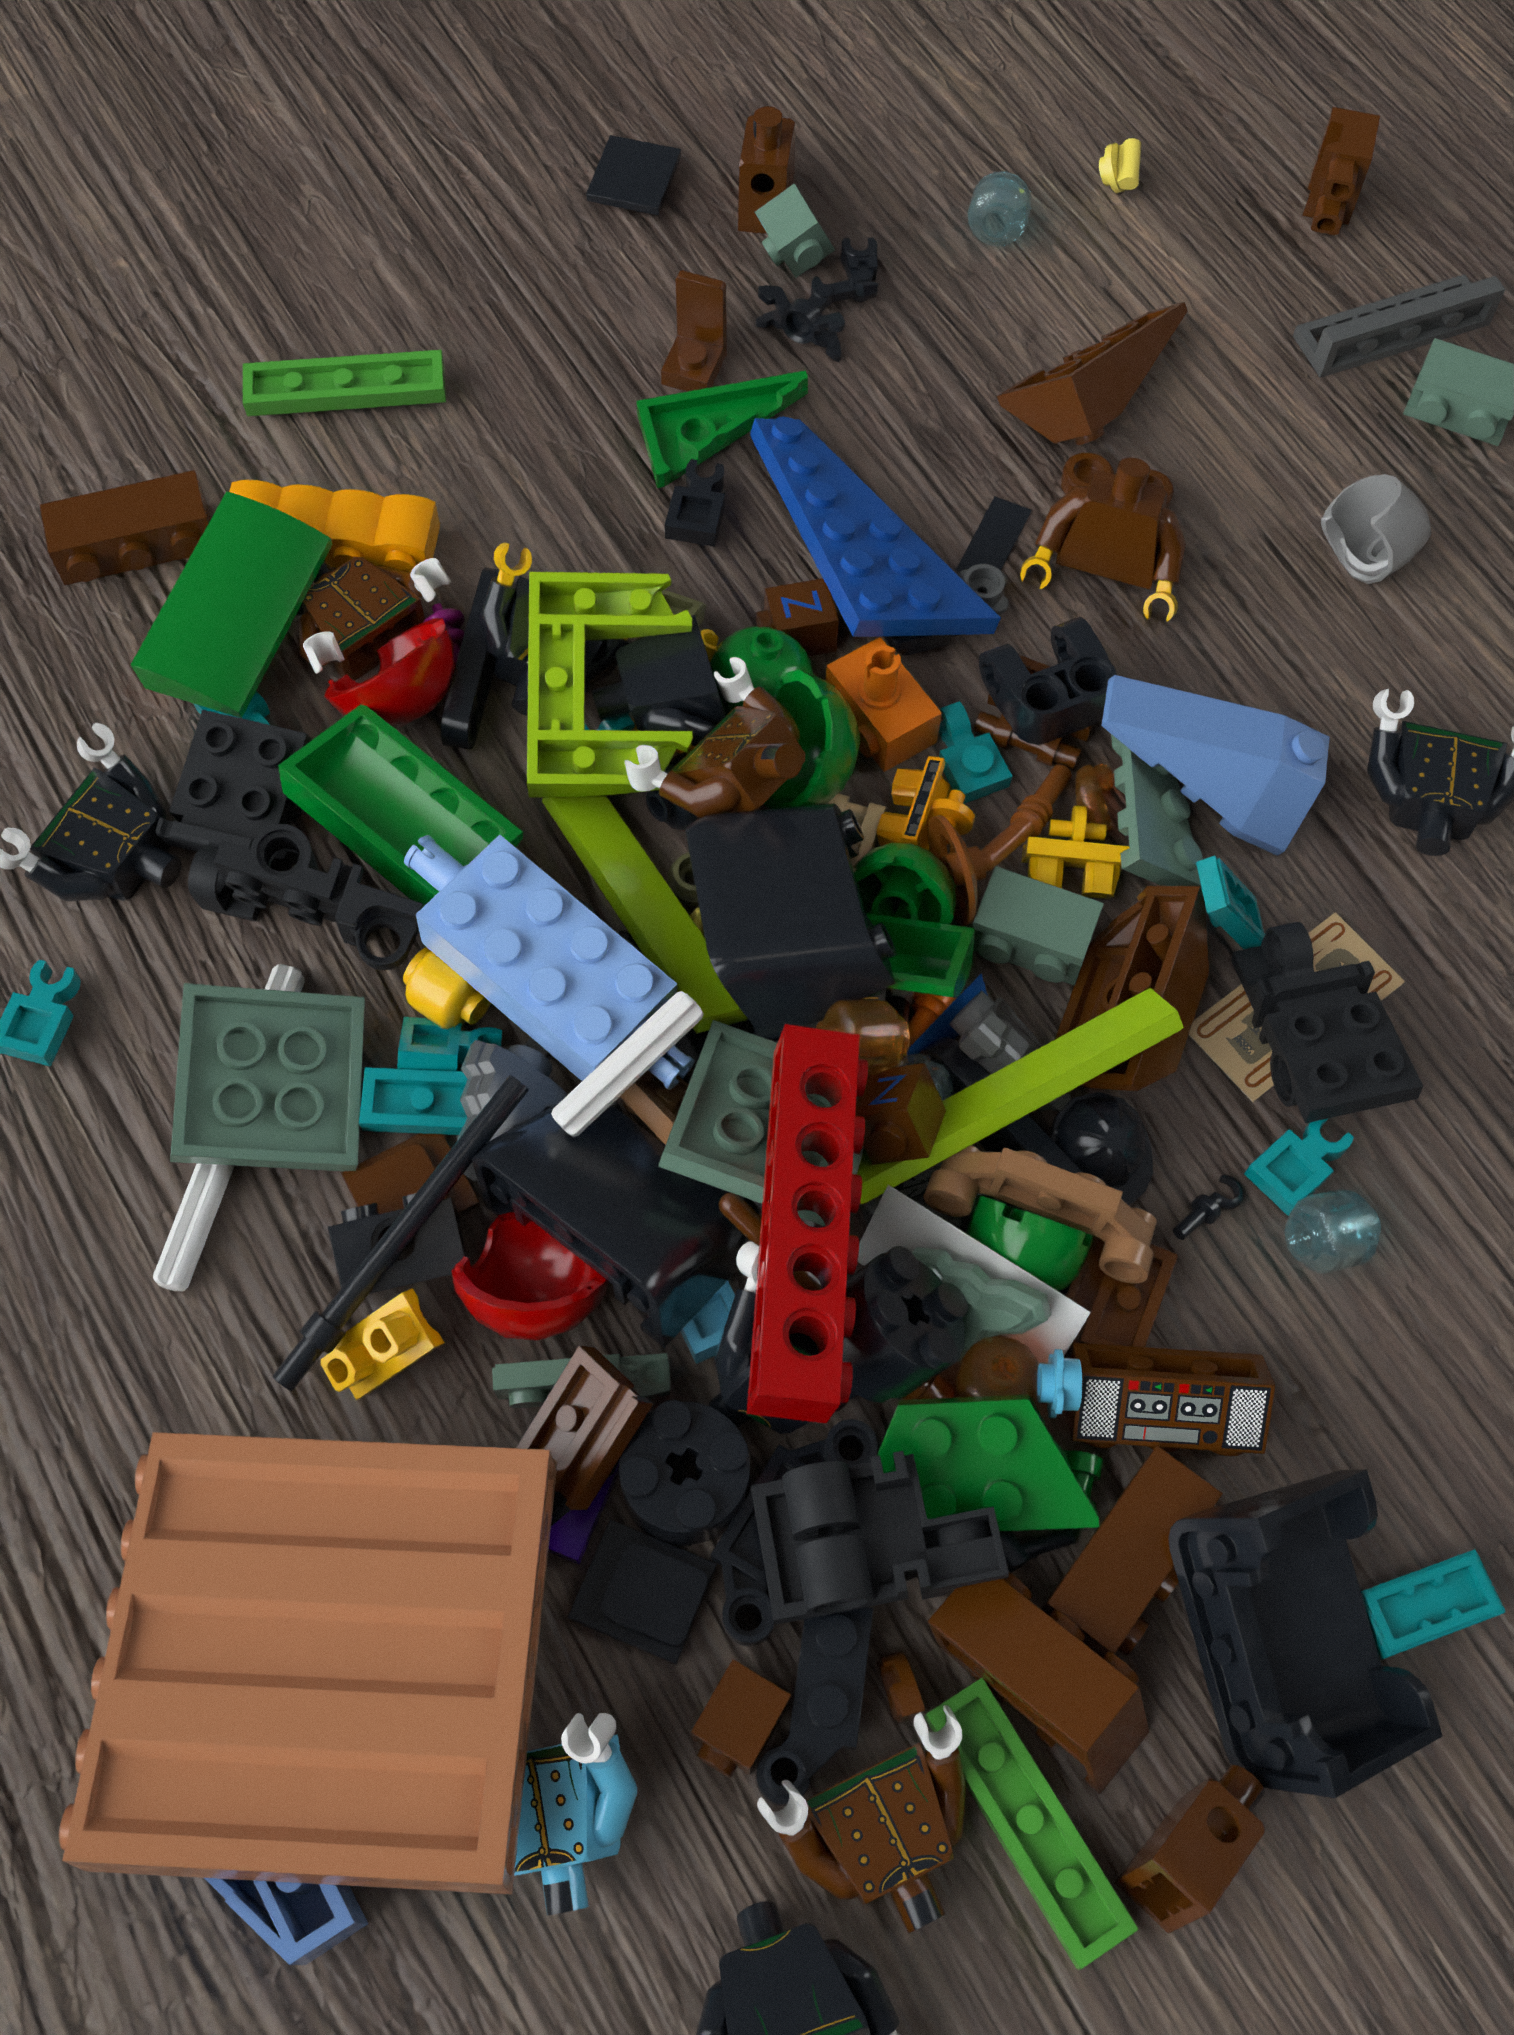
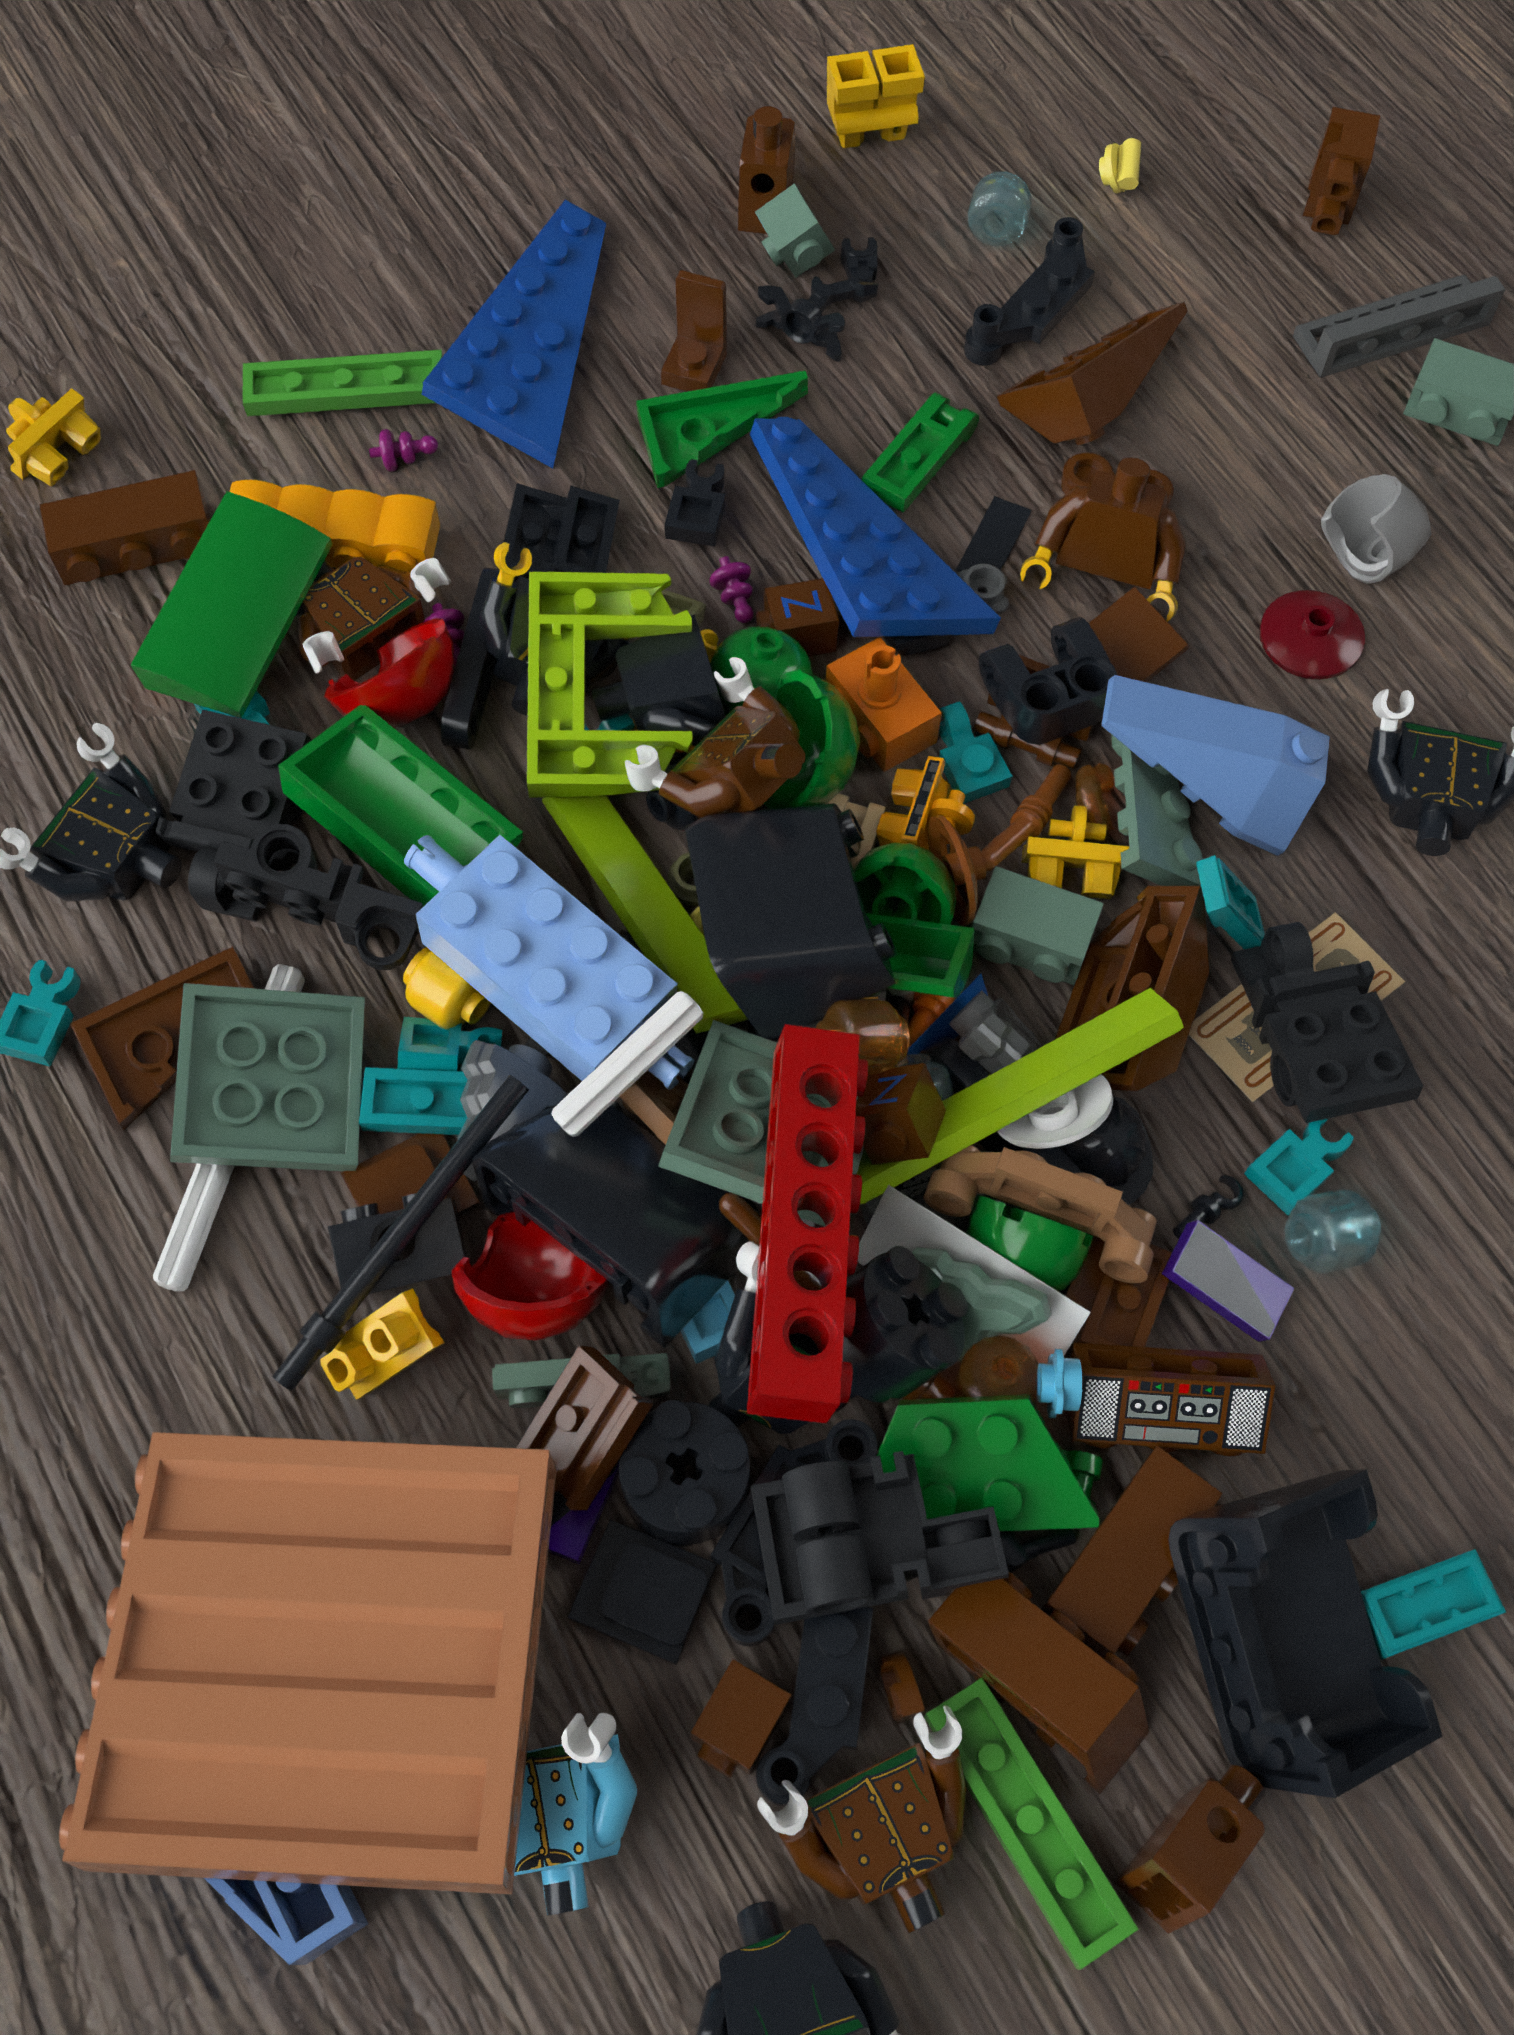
(42, 429): none -> yellow hips
(137, 1037): none -> reddish brown wing
(404, 448): none -> magenta hair
(523, 344): none -> blue wing
(560, 531): none -> black slope
(633, 175): black piece -> none
(736, 591): none -> magenta hair
(874, 93): none -> yellow hips
(919, 451): none -> green plate
(1038, 302): none -> black plate
(1064, 1118): none -> white dish
(1137, 637): none -> reddish brown piece
(1228, 1281): none -> tile
(1309, 649): none -> dark red dish

